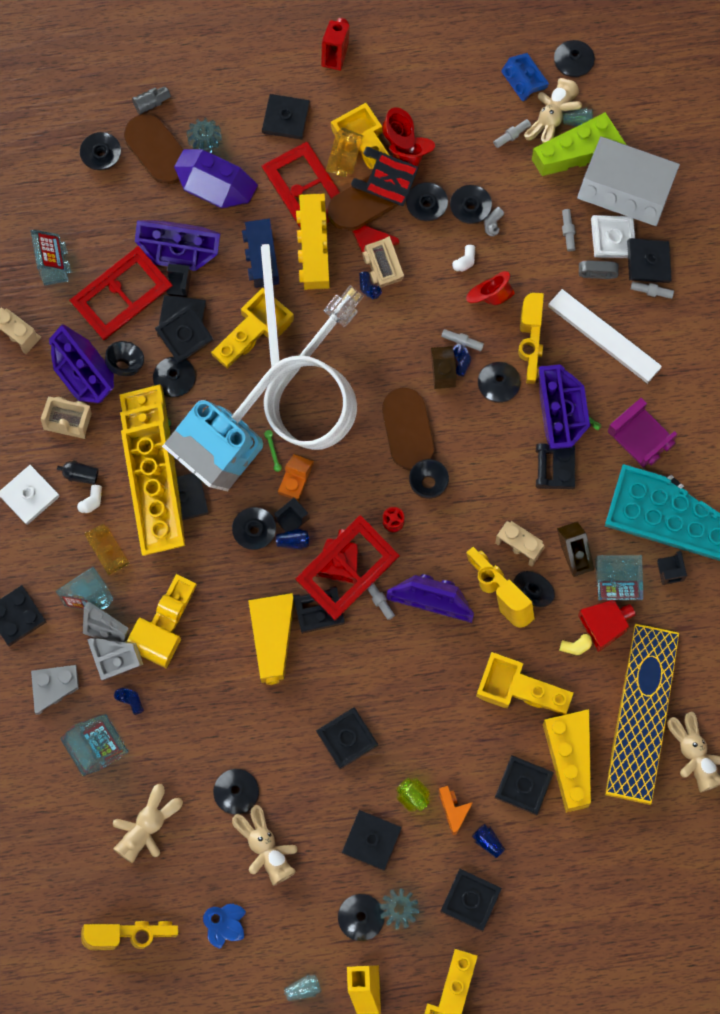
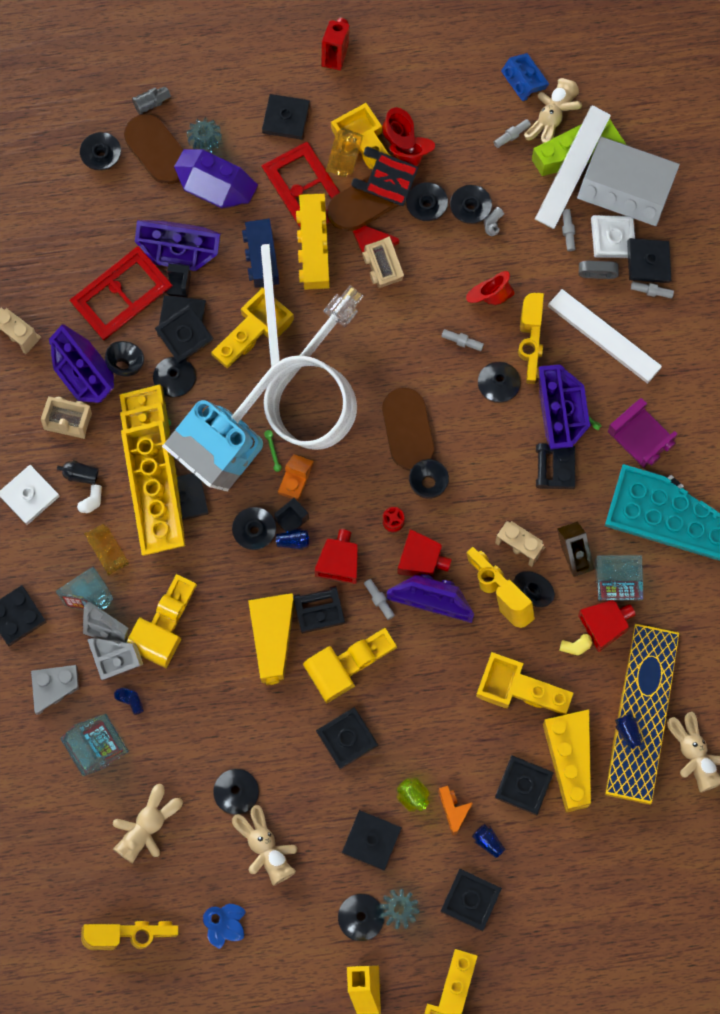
(50, 257): slope -> none
(303, 988): clear light blue cone -> none
(332, 553): red door -> none
(333, 672): none -> yellow plate
(368, 289): clear blue arm -> none
(421, 556): none -> red torso
(443, 367): dark brown slope -> none
(463, 358): clear blue arm -> none
(466, 261): white arm -> none
(571, 65): black dish -> none
(572, 167): none -> white tile
(577, 117): clear light blue cone -> none
(629, 731): none -> clear blue cone
(672, 569): black panel -> none

